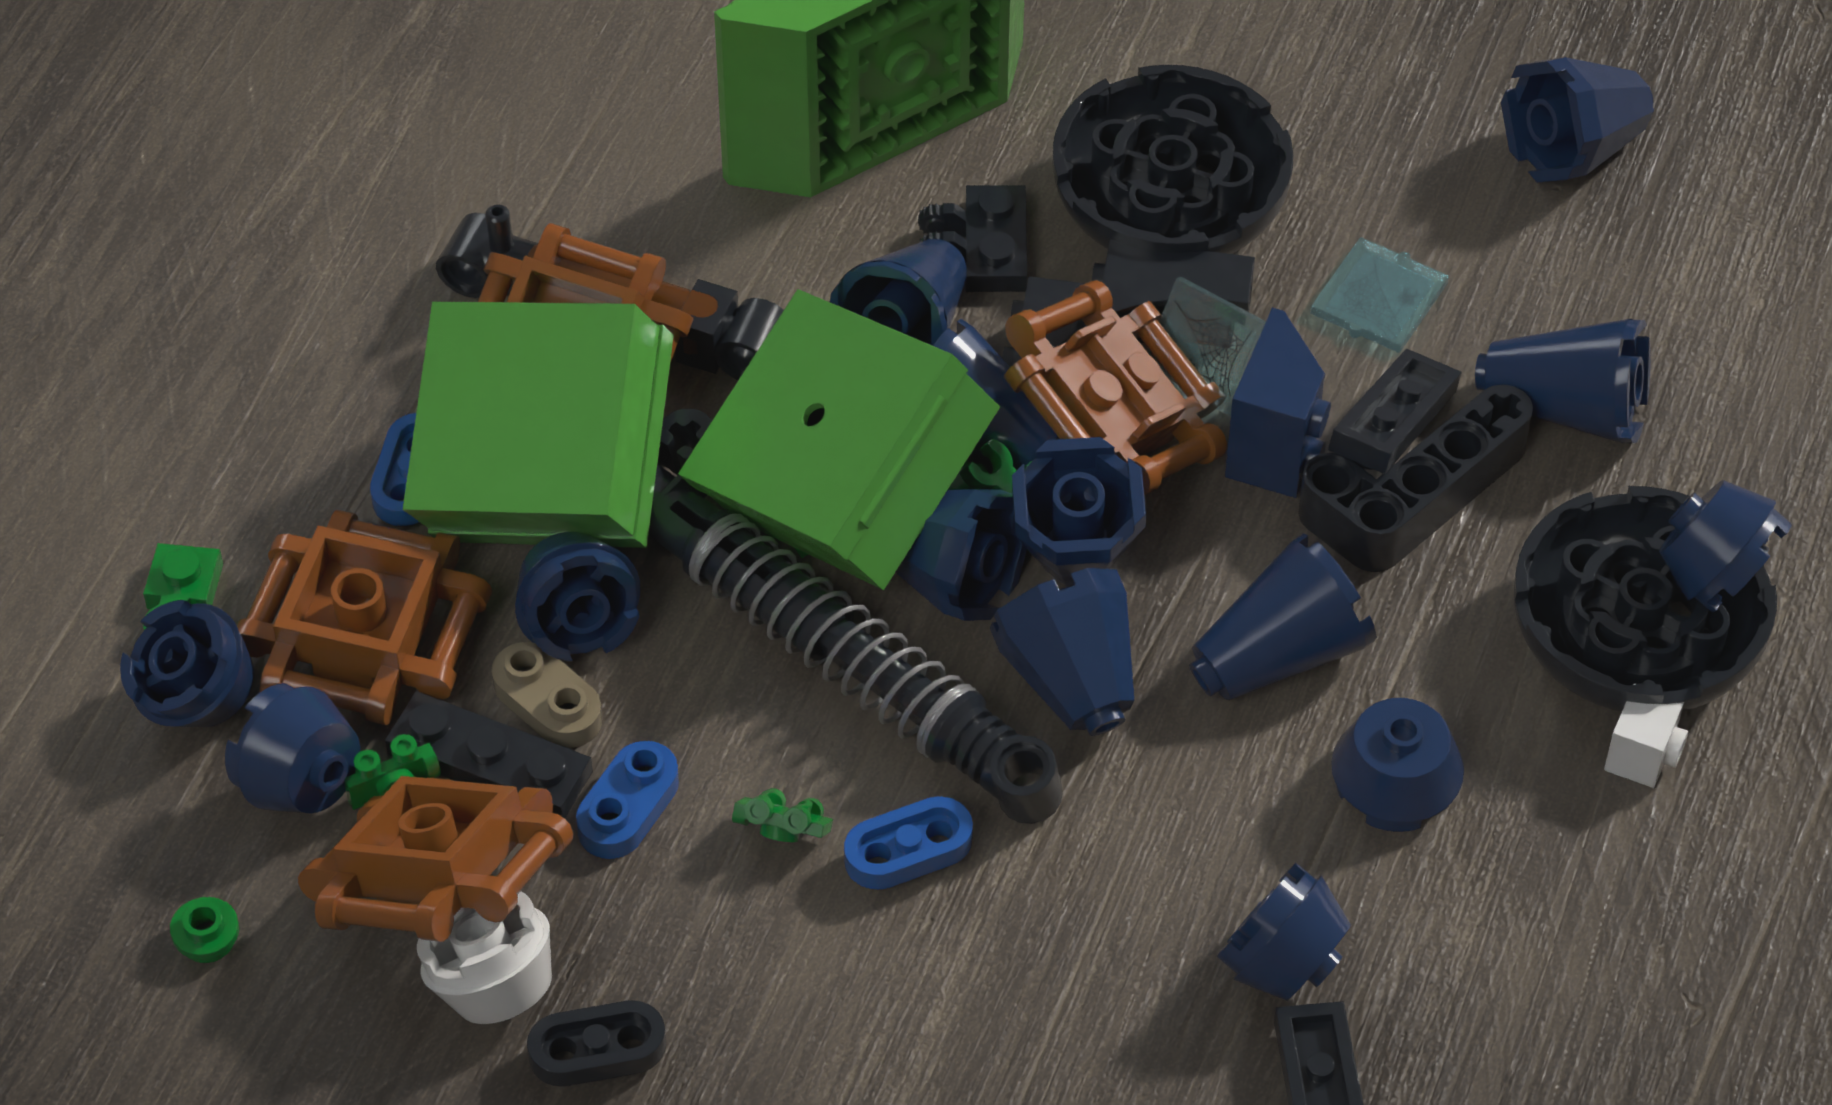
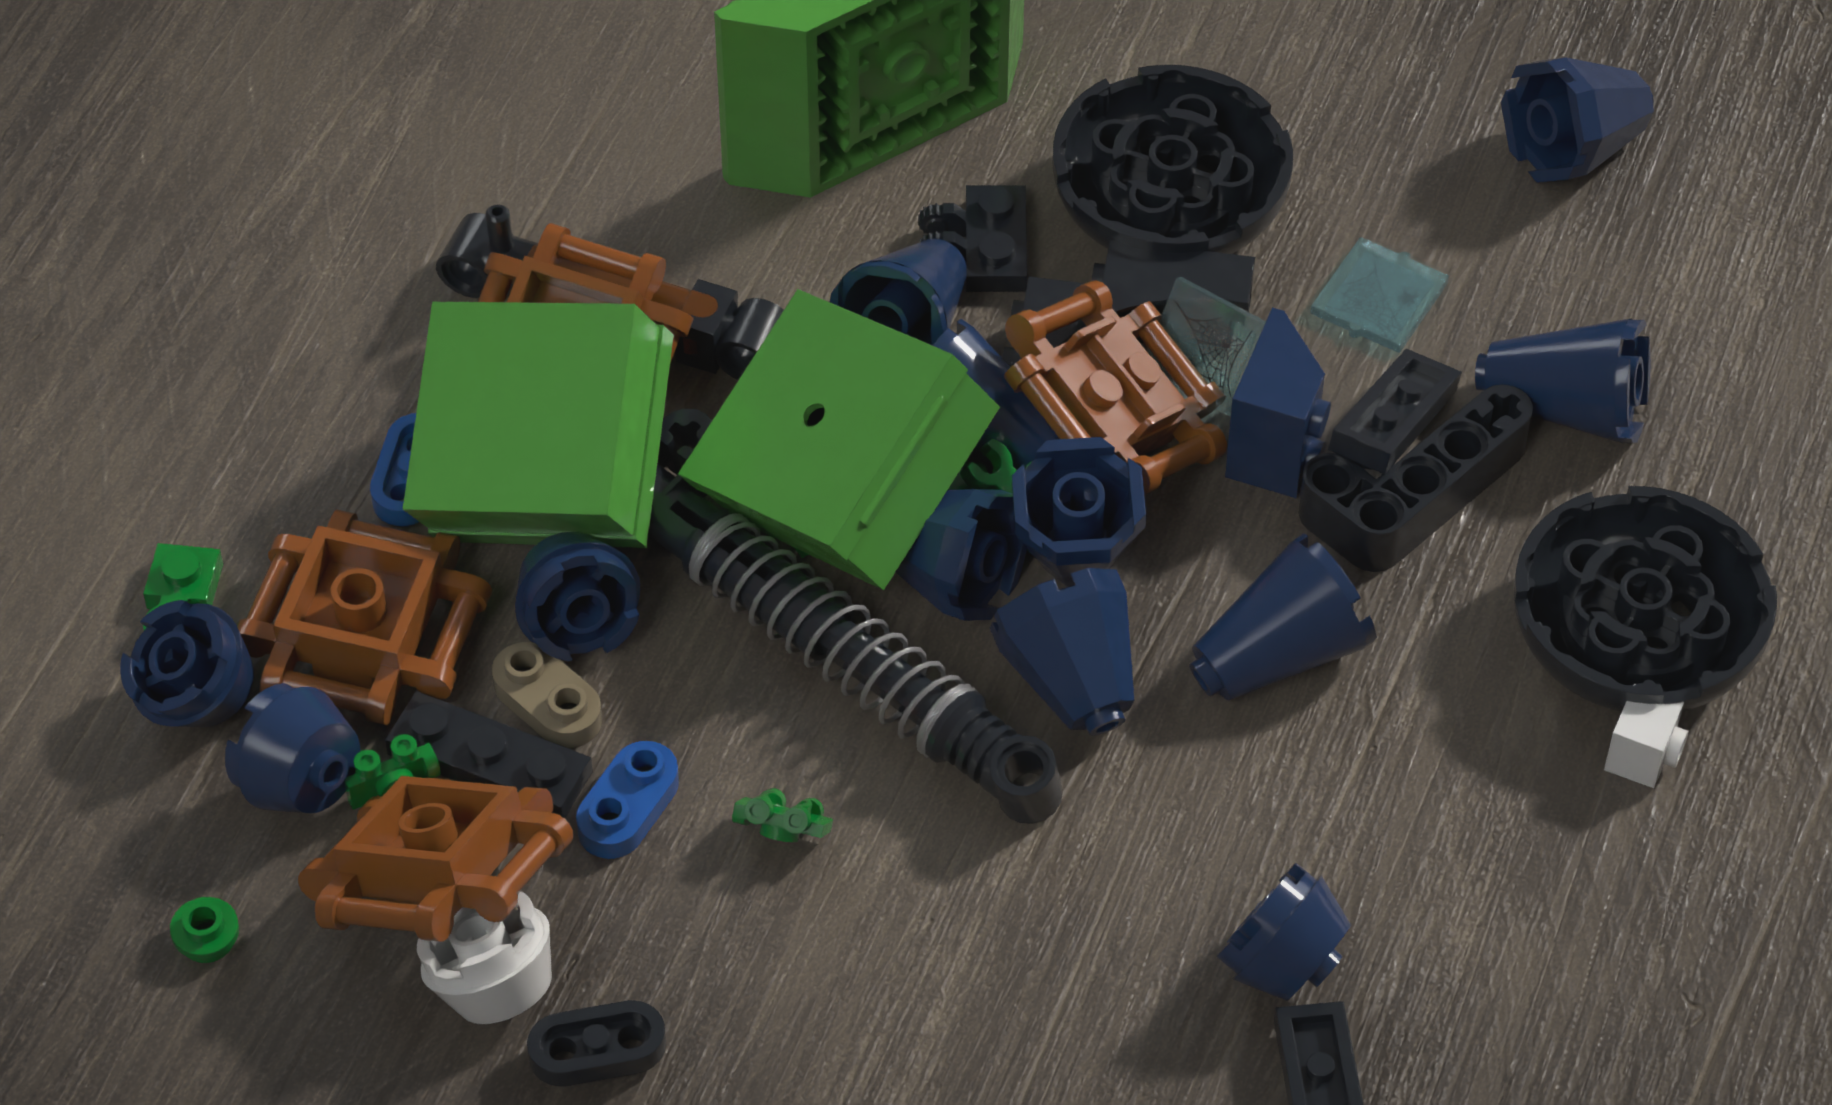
(905, 842): blue plate -> none
(1398, 764): dark blue cone -> none
(1720, 541): dark blue cone -> none

